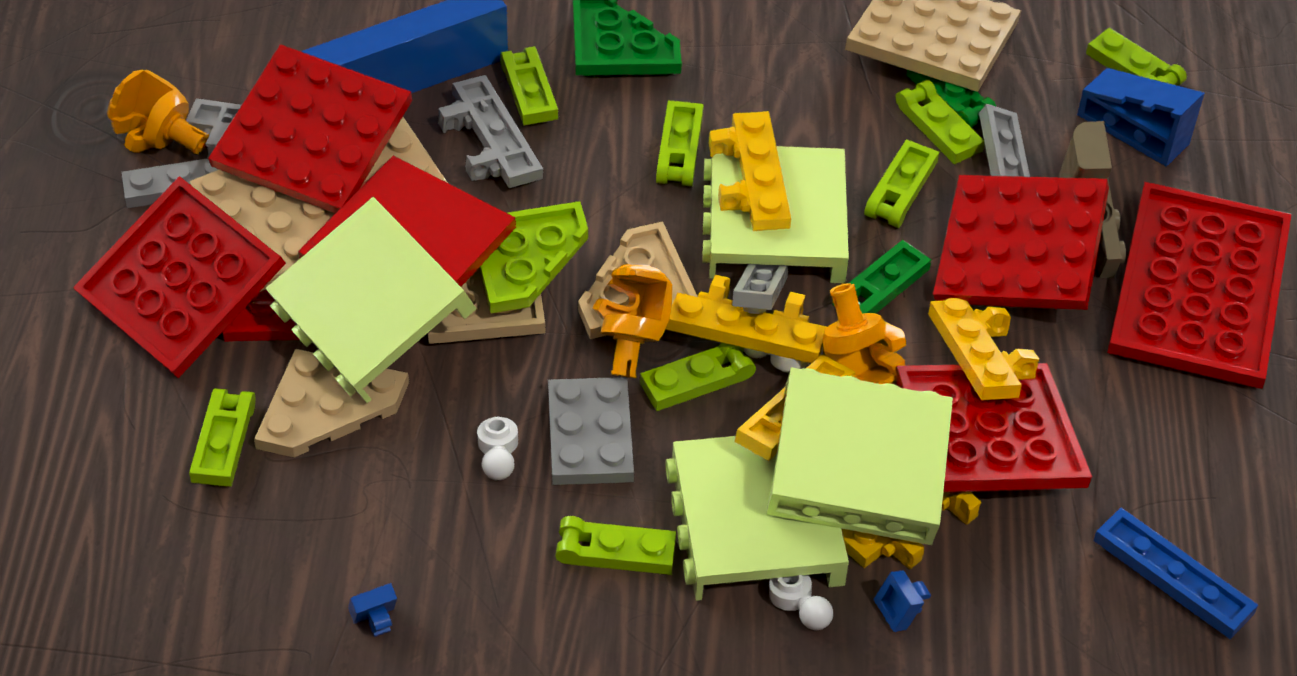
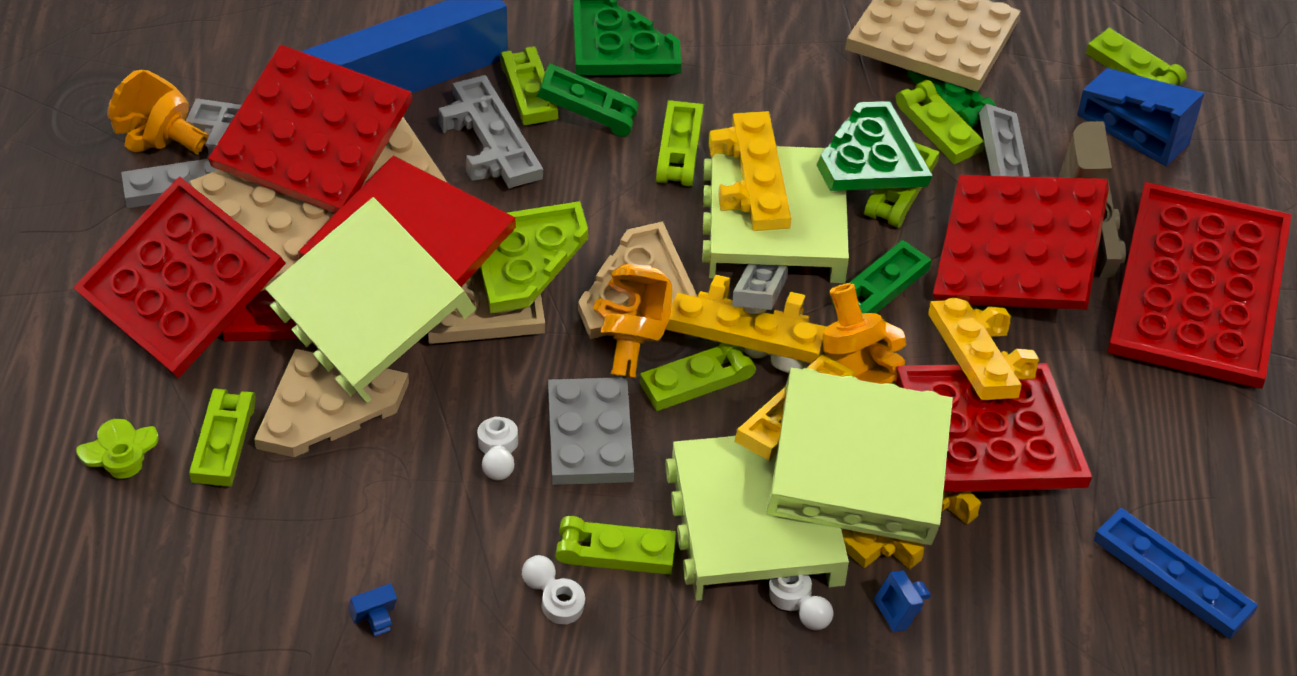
(118, 448): none -> lime plate
(540, 573): none -> white plate
(589, 99): none -> green plate
(873, 152): none -> green plate

